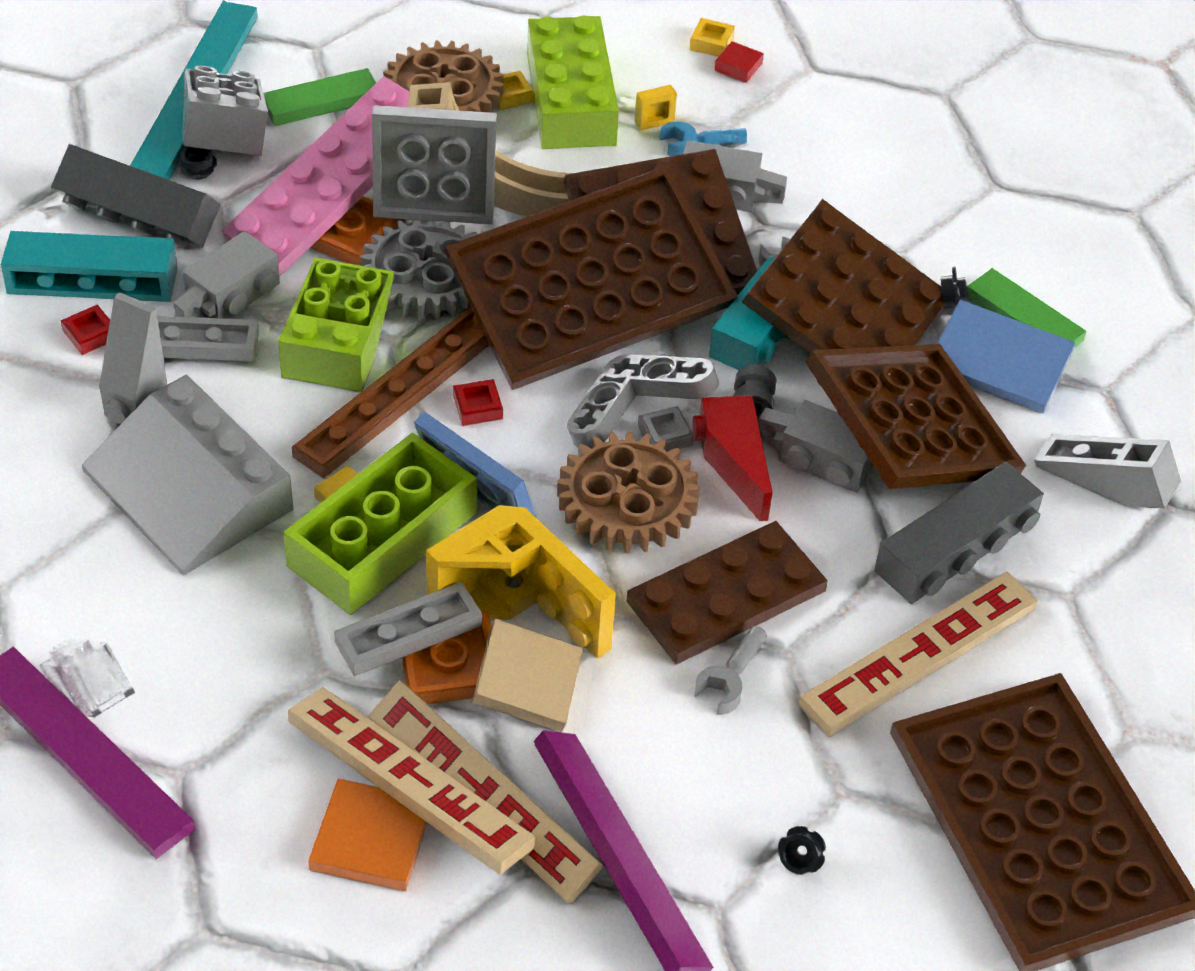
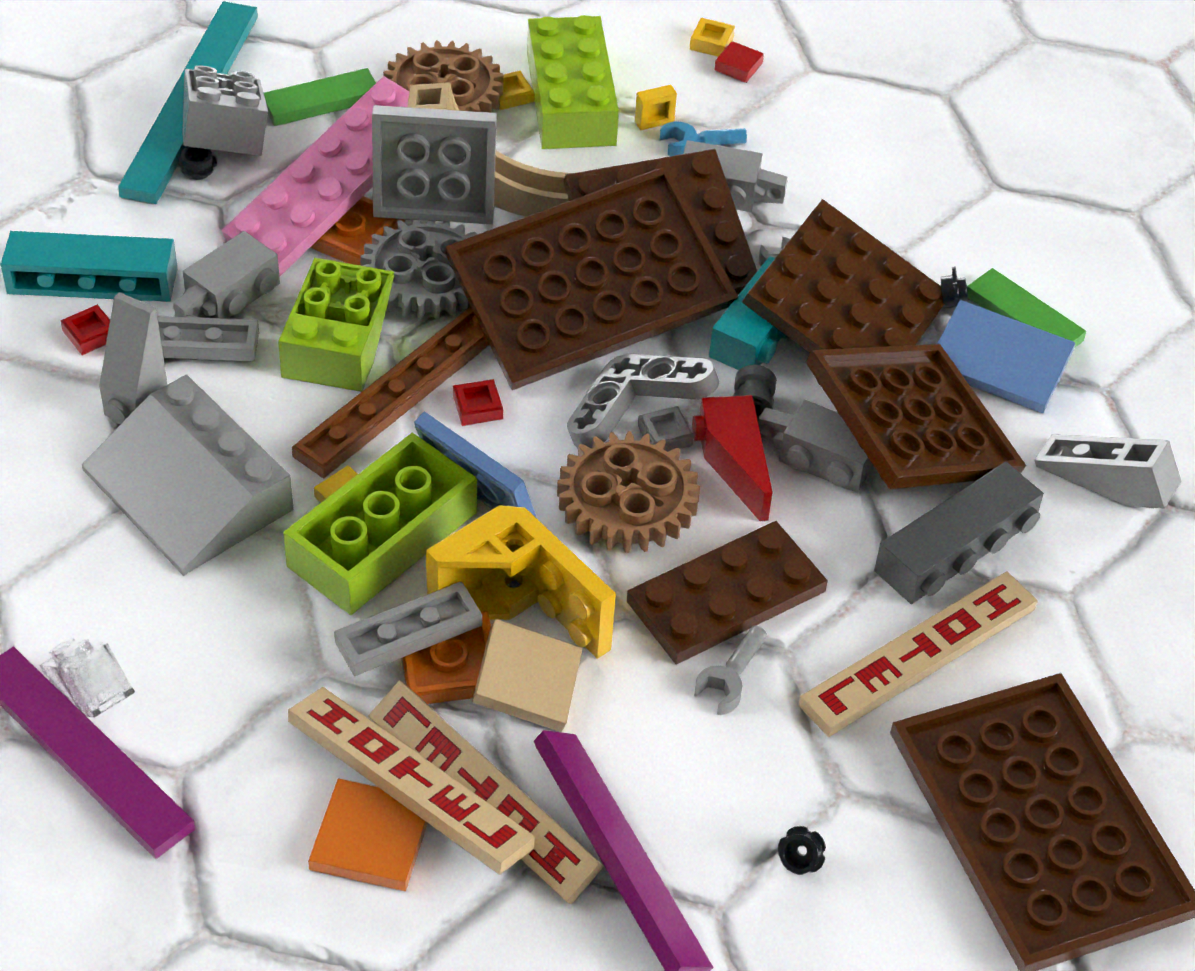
(135, 196): dark grey brick -> none

